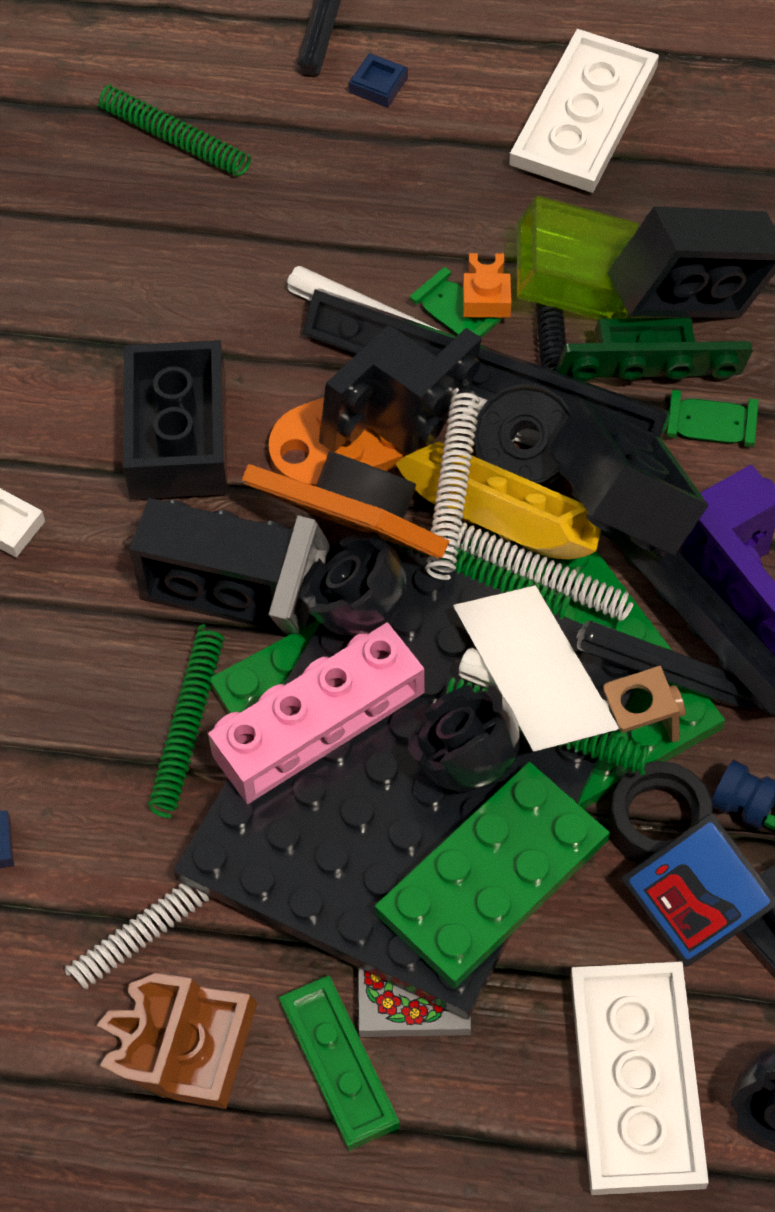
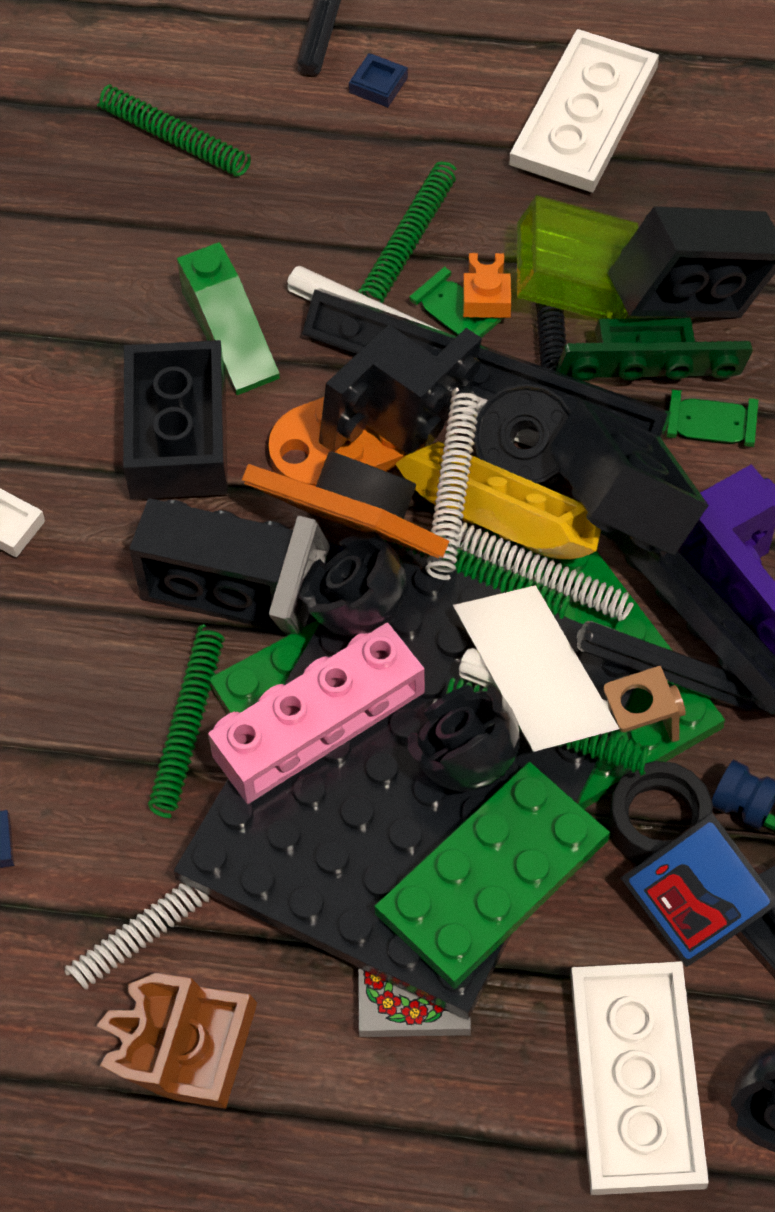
(226, 315): none -> slope
(339, 1063): green tile -> none
(410, 233): none -> green piece

